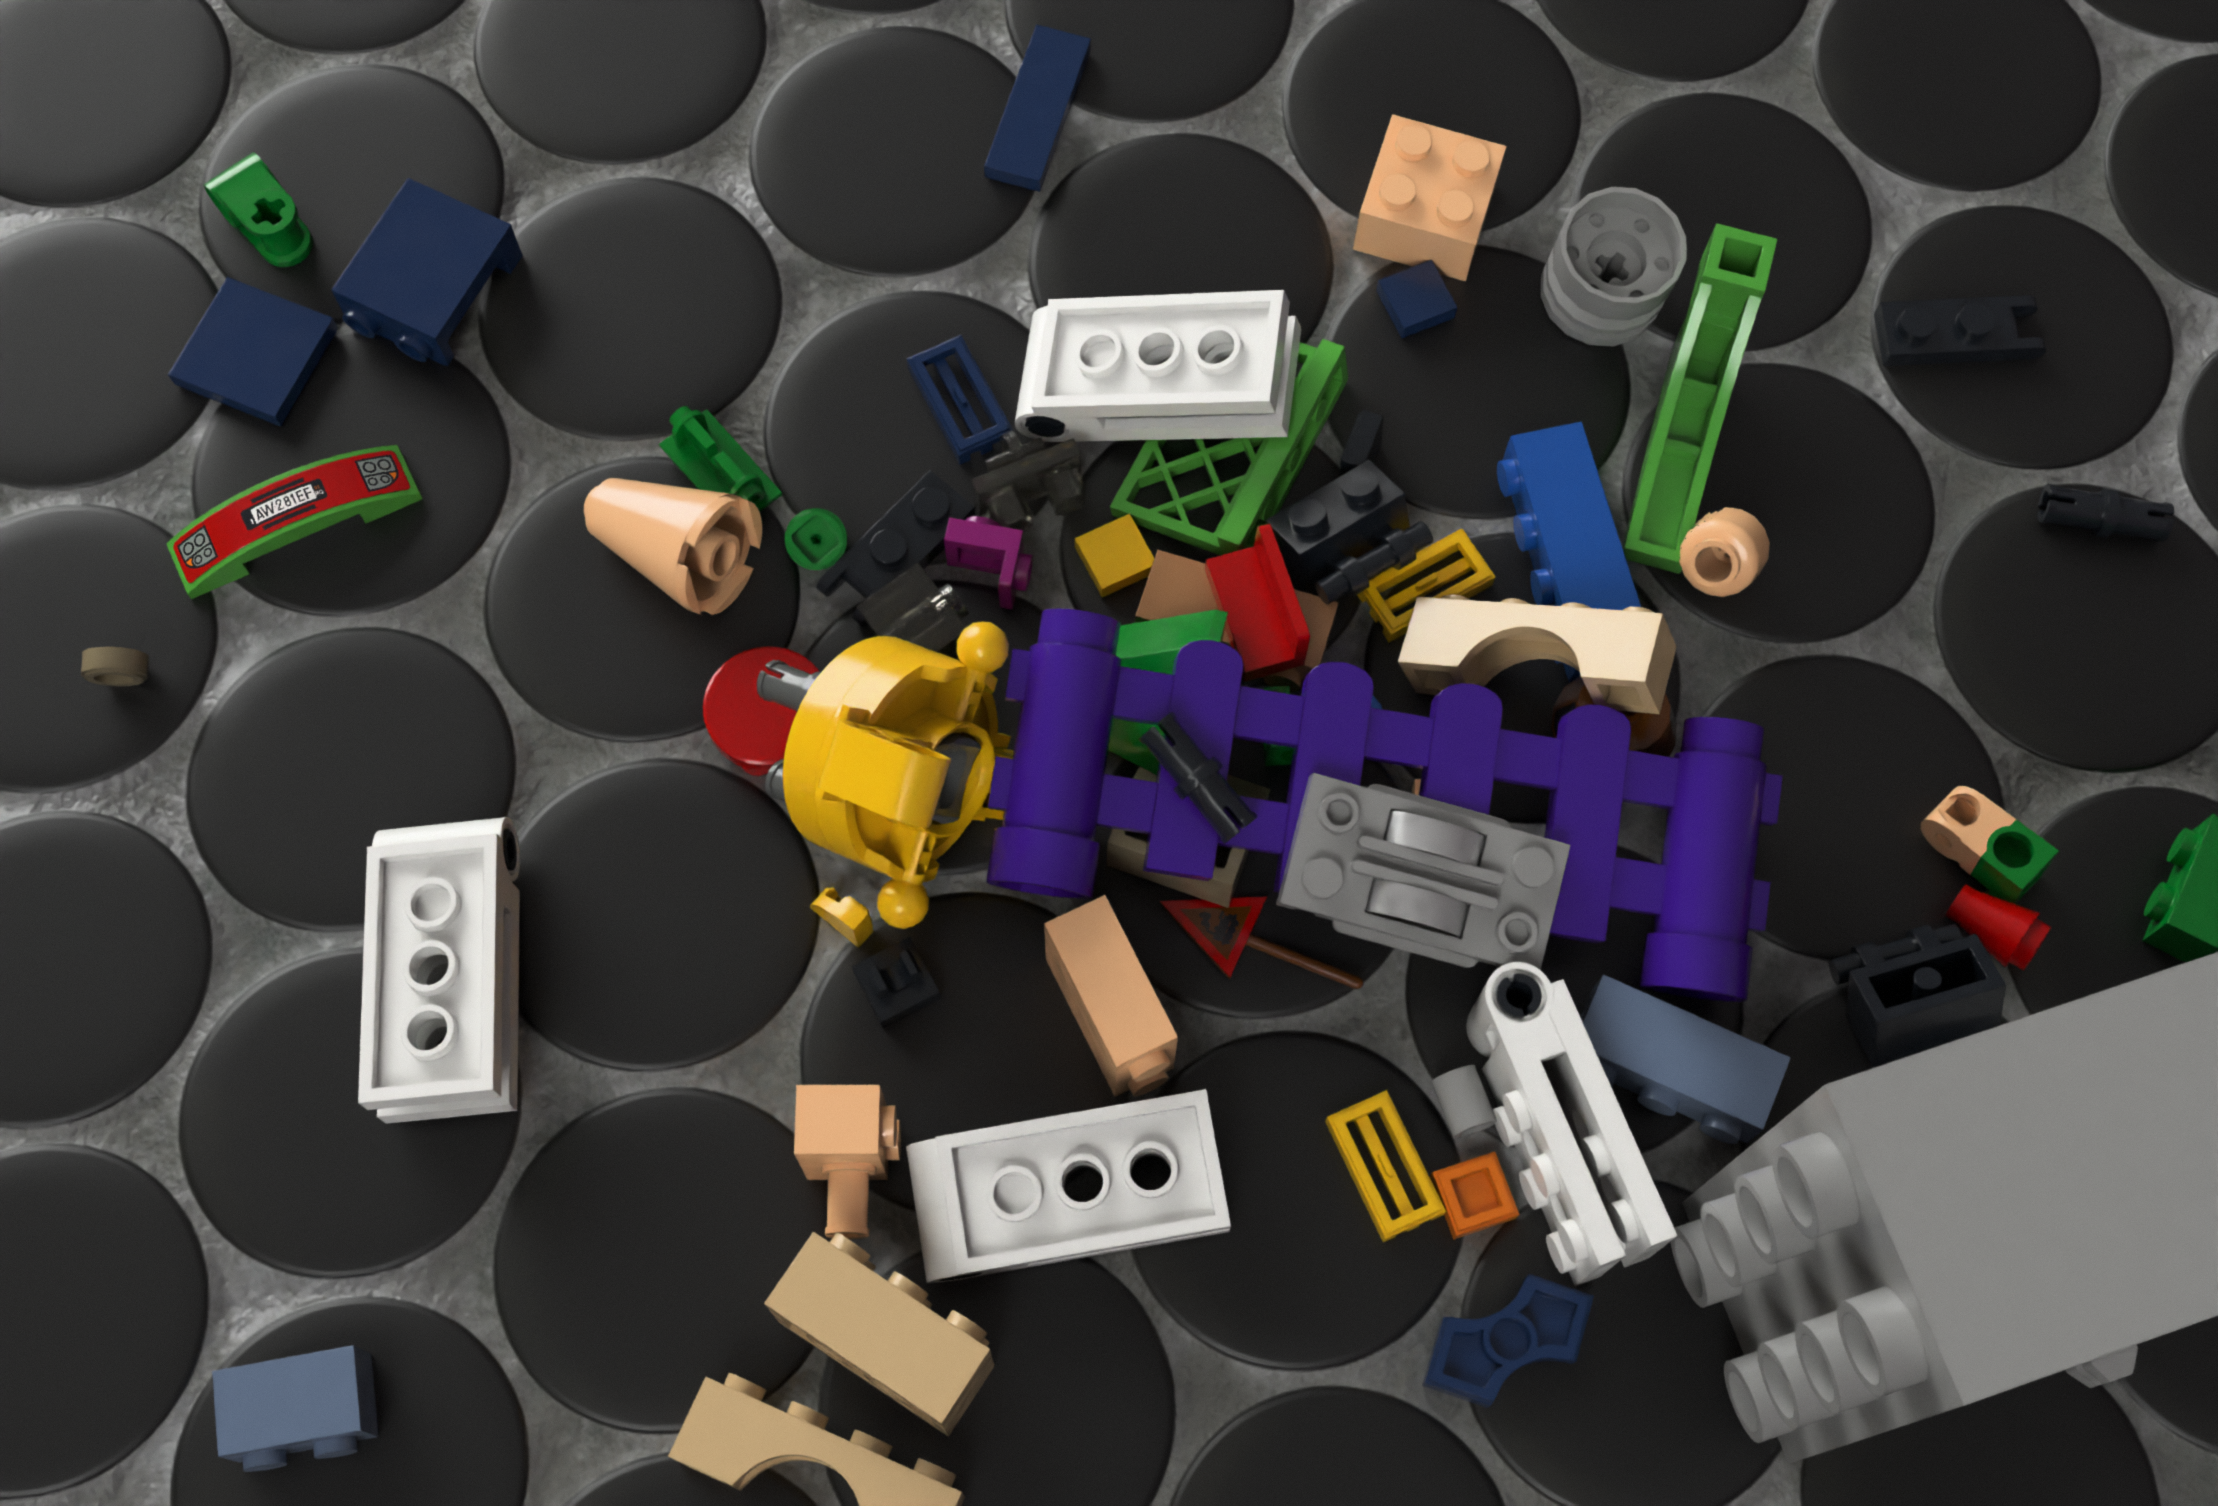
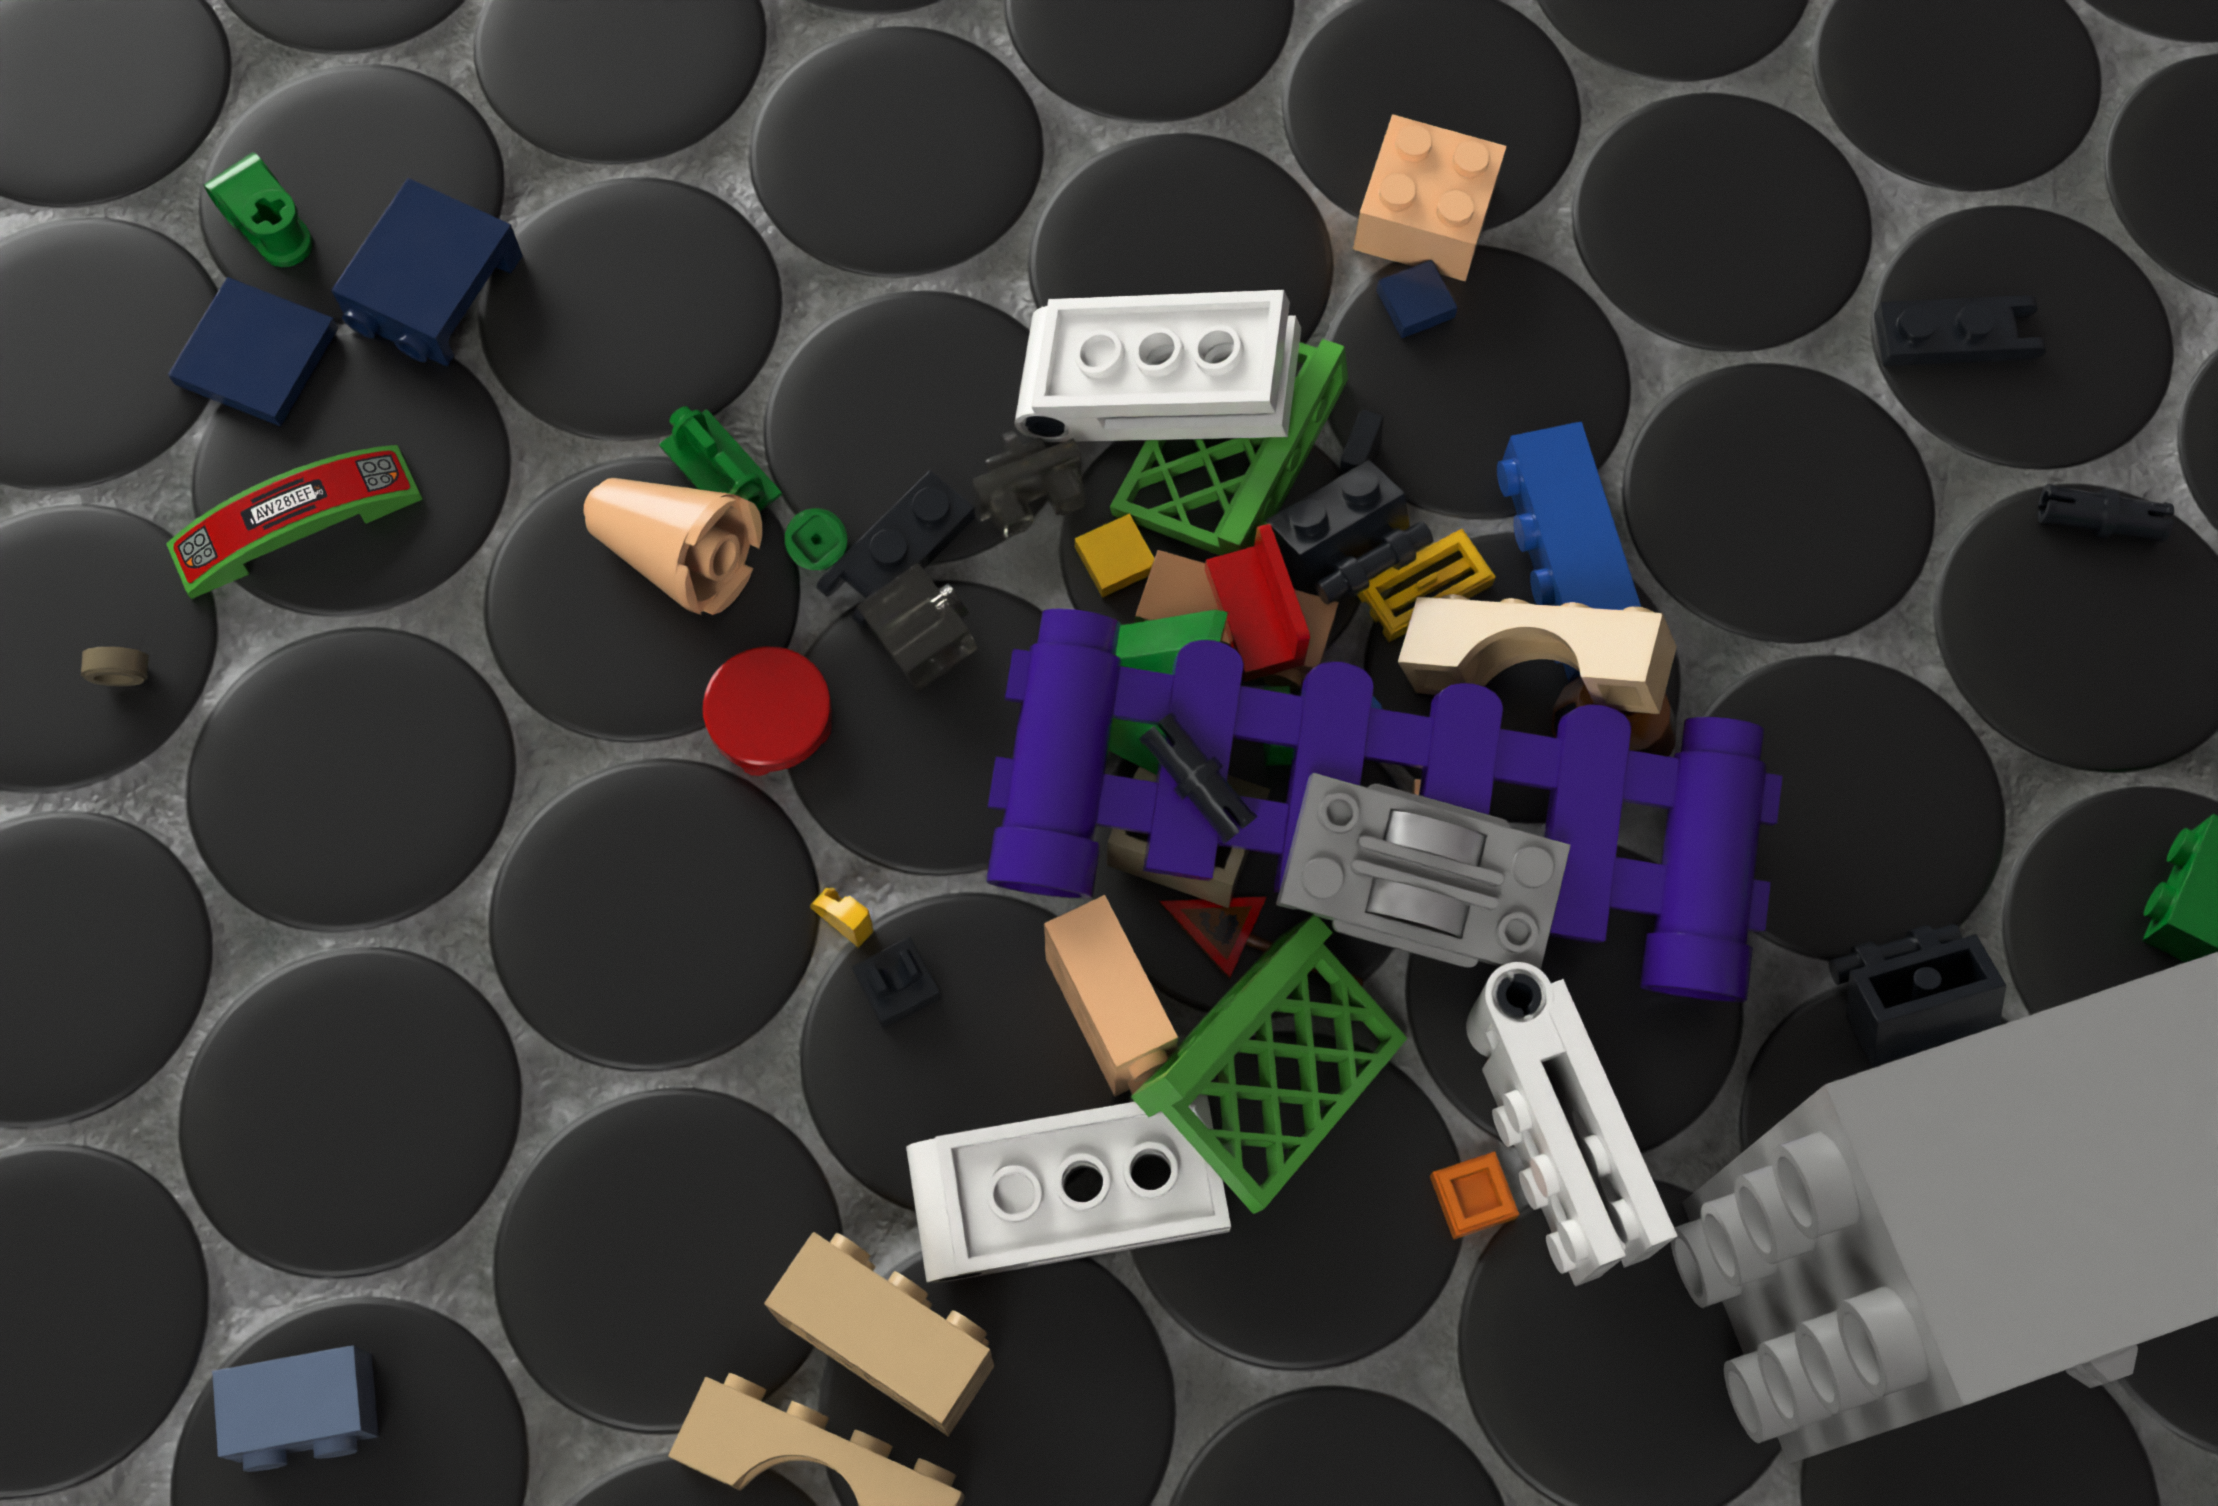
(436, 909): white hinge -> none
(846, 1139): light nougat brick -> none
(891, 755): yellow piece -> none
(980, 439): dark blue tile -> none
(989, 548): magenta bracket -> none
(1037, 108): dark blue tile -> none
(1227, 1030): none -> bright green fence
(1409, 1218): yellow tile -> none
(1464, 1101): light grey hinge -> none
(1479, 1354): dark blue tile -> none
(1618, 238): light grey wheel -> none
(1683, 1061): sand blue brick -> none
(1697, 394): bright green arch -> none
(1724, 552): light nougat head -> none
(1988, 843): leg -> none
(2004, 928): red cone -> none

